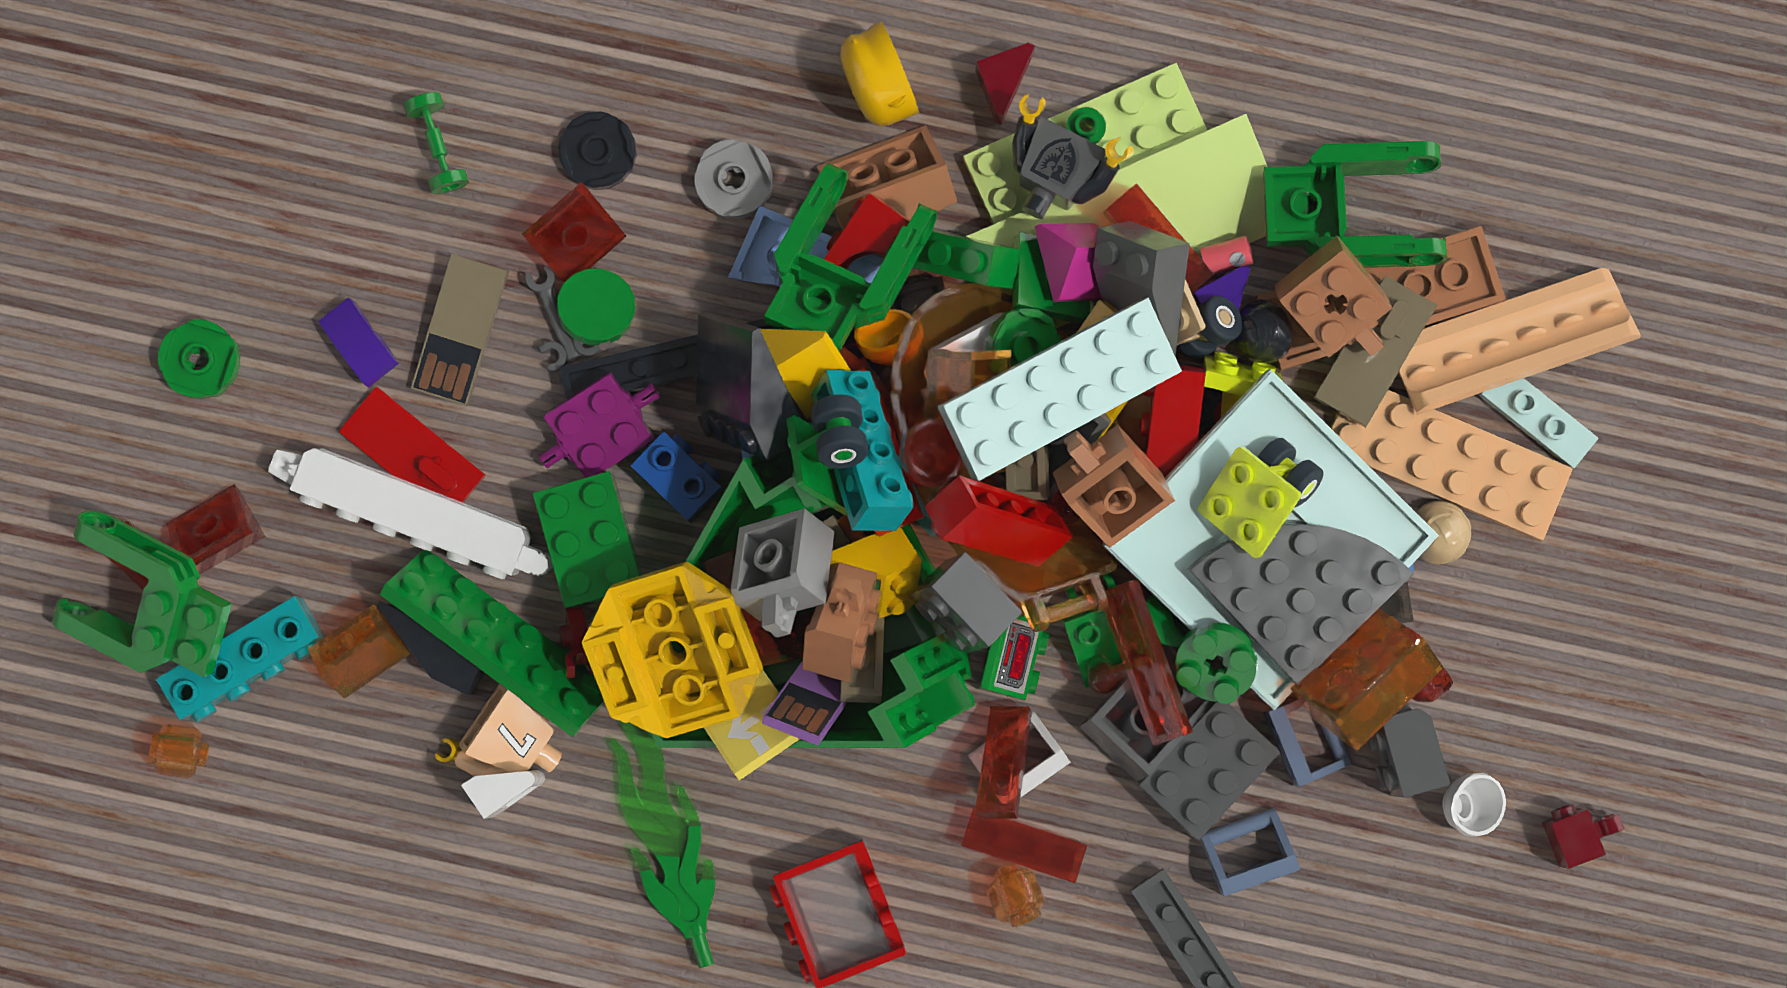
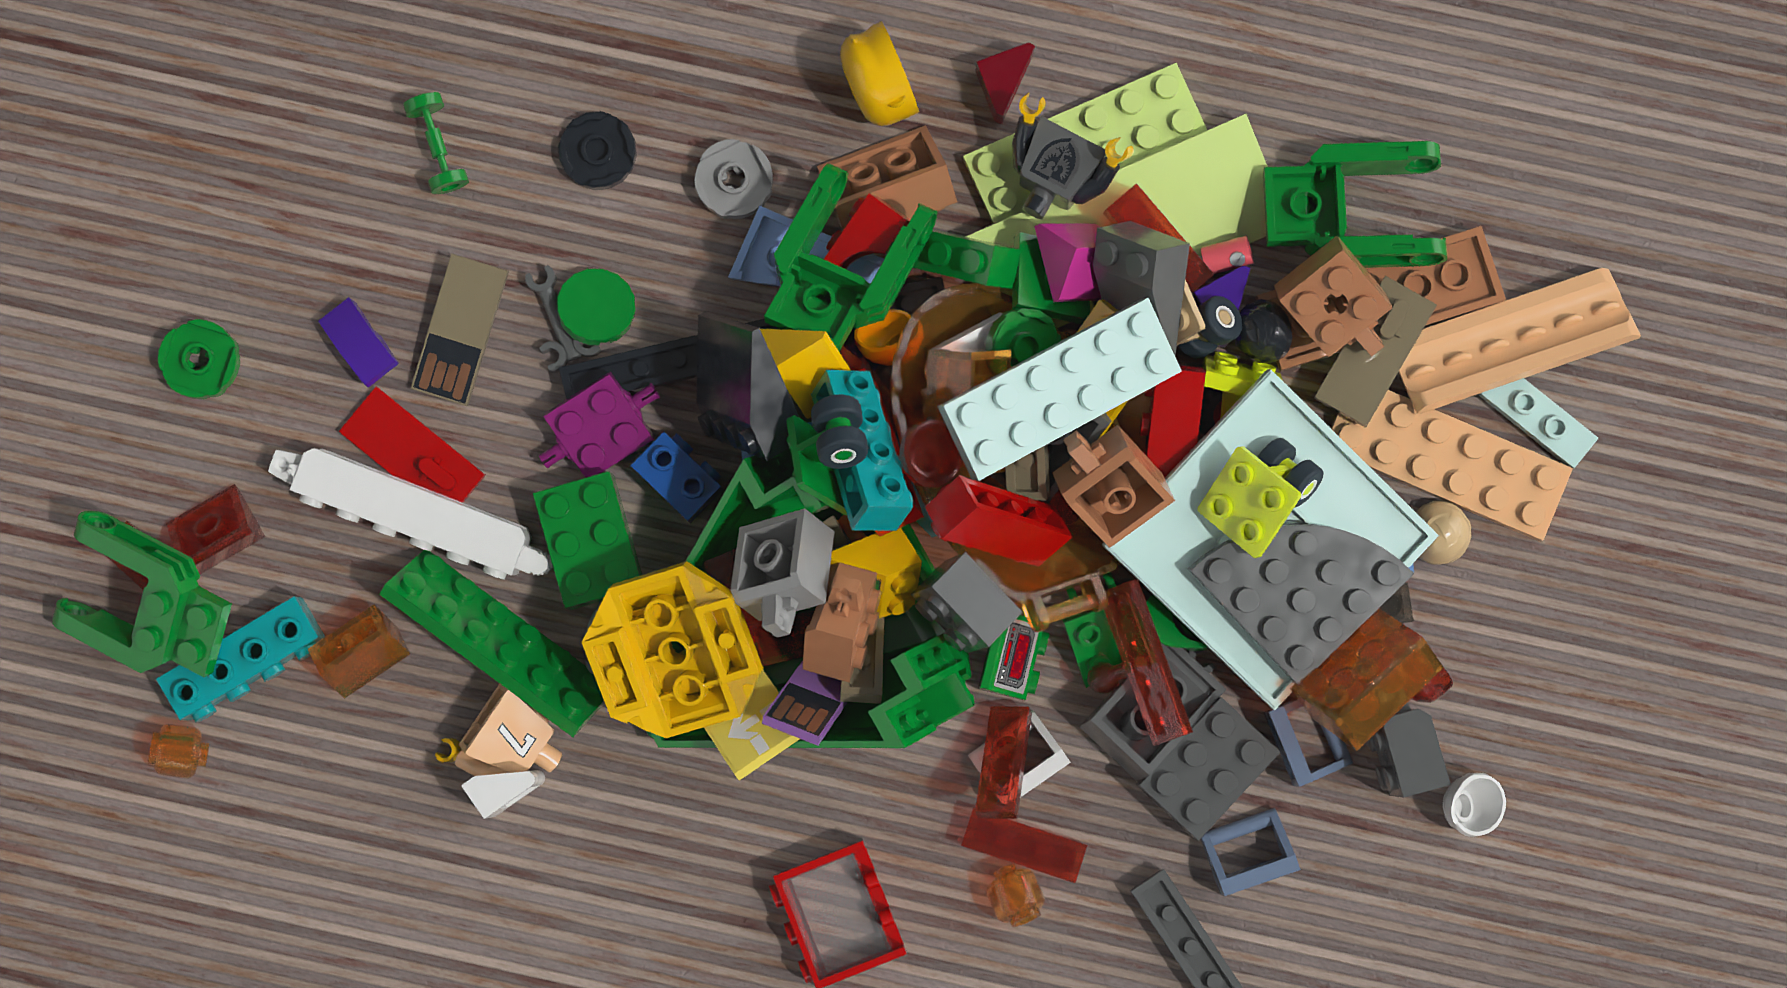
(433, 654): black slope -> none
(571, 637): dark red plate -> none
(574, 233): clear red slope -> none
(672, 841): piece -> none
(1092, 115): green plate -> none
(1222, 683): green plate -> none
(1576, 835): dark red brick -> none

